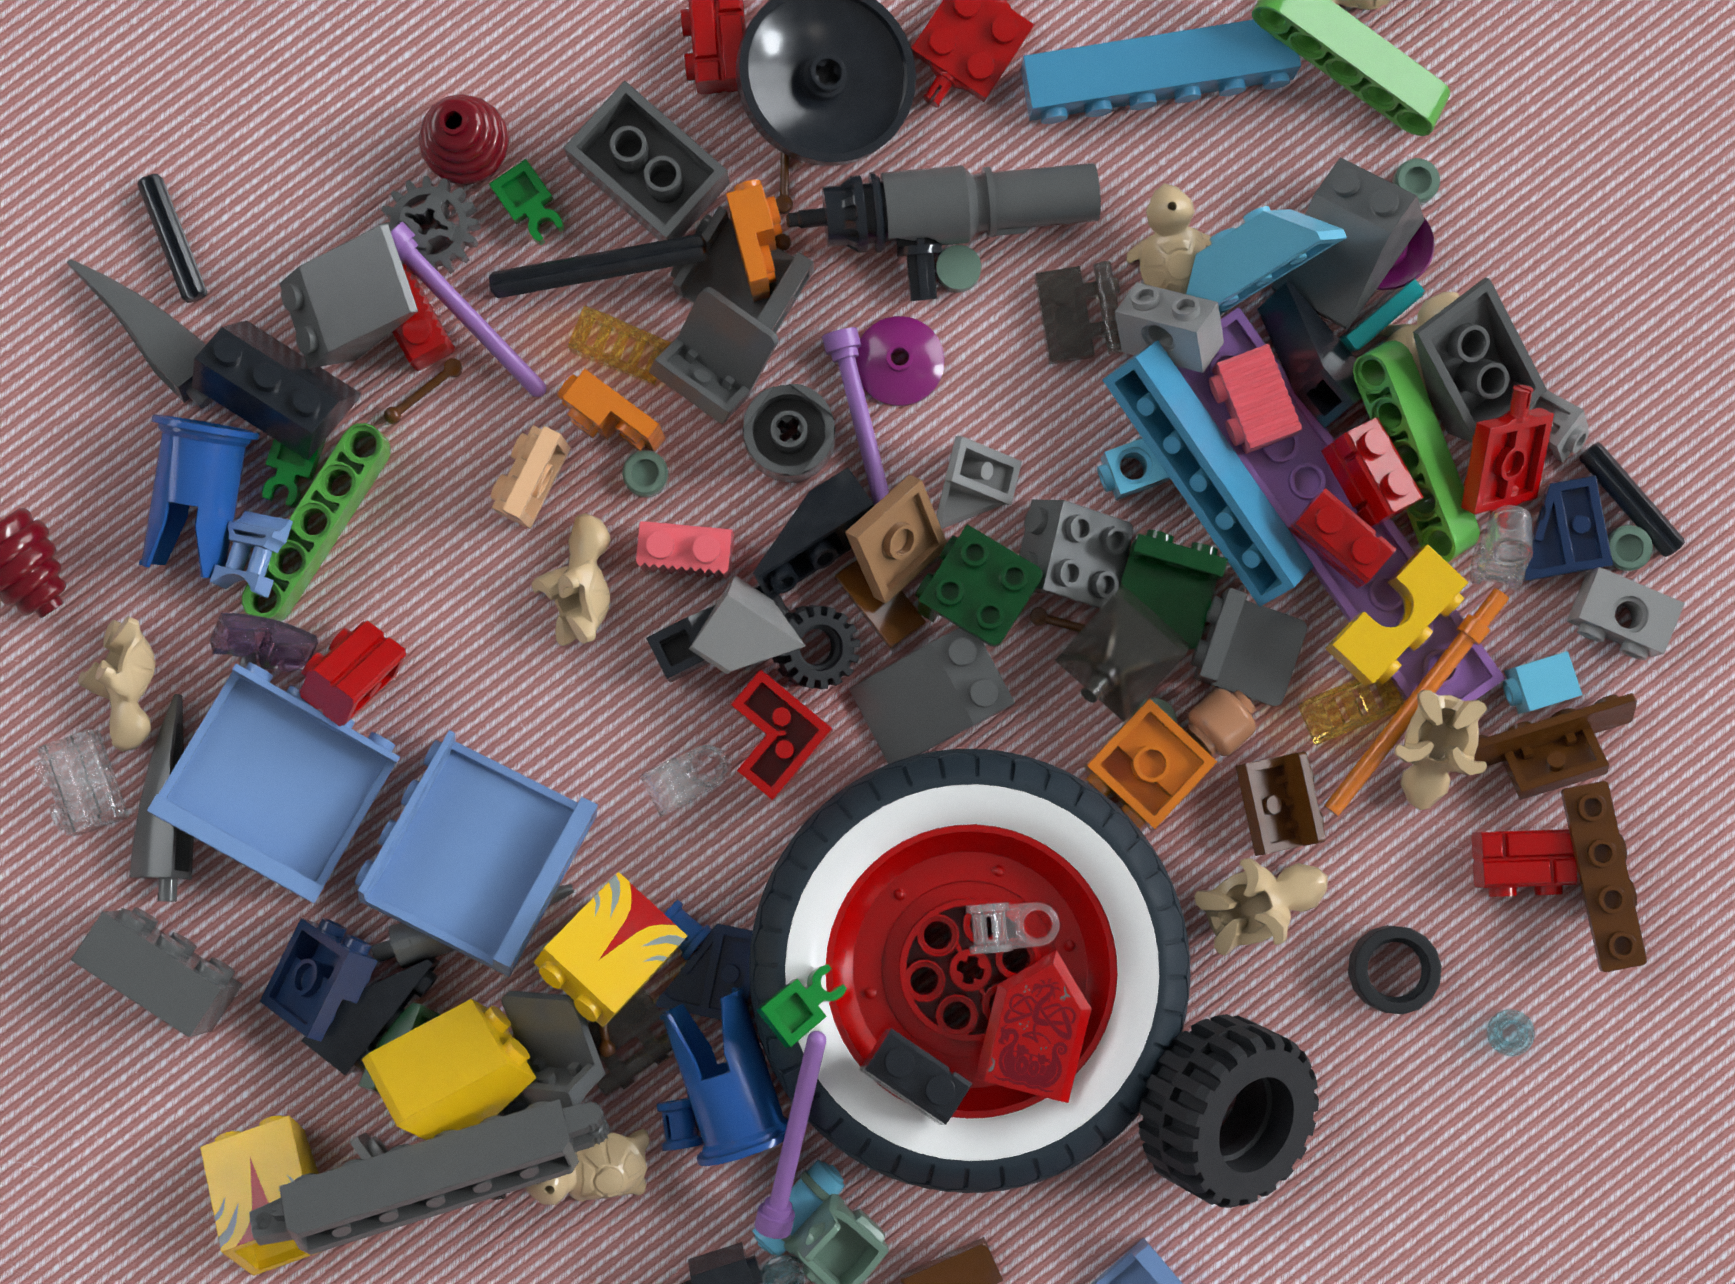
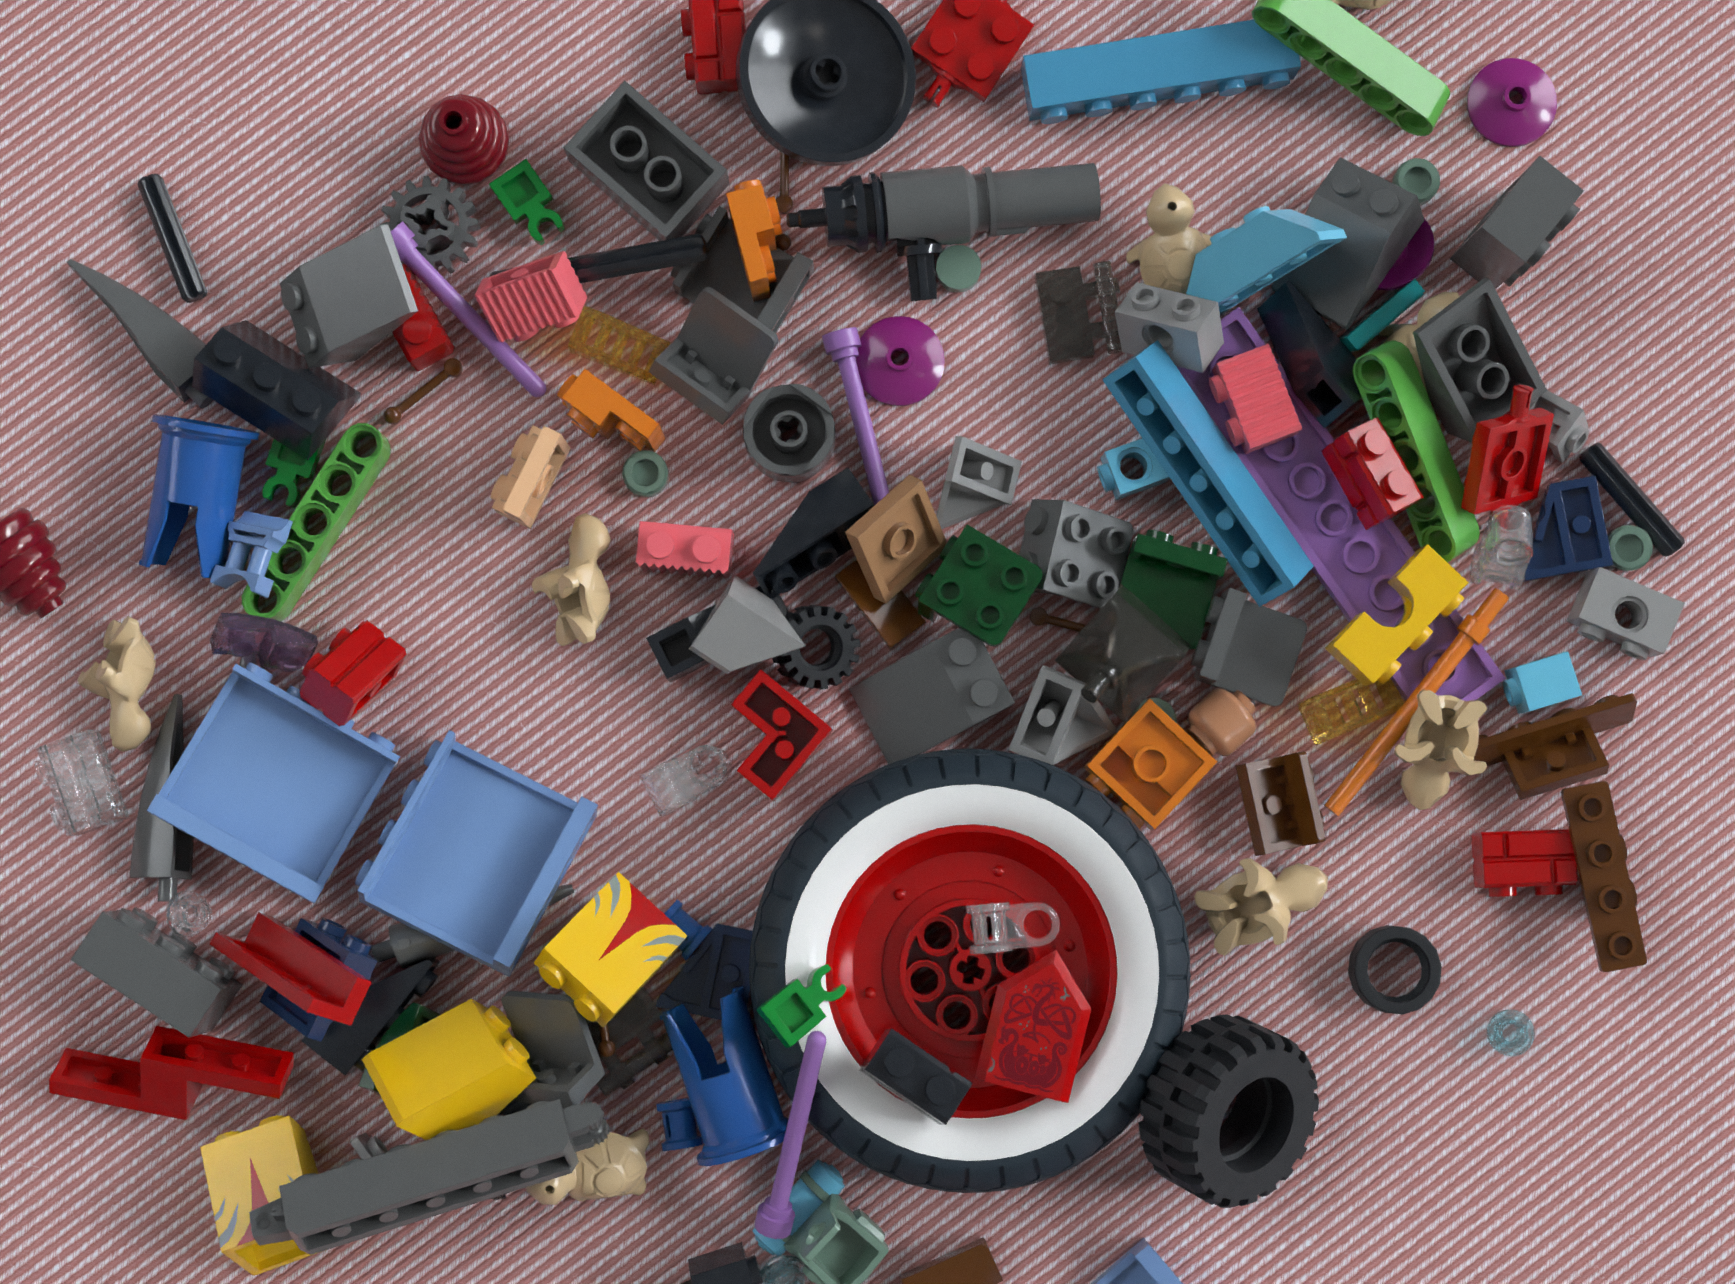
(171, 1073): none -> red bracket
(188, 913): none -> clear plate
(297, 969): none -> red fence
(532, 298): none -> coral brick
(1059, 720): none -> light grey slope
(1341, 538): red brick -> none
(1501, 119): none -> magenta dish
(1519, 225): none -> dark grey brick

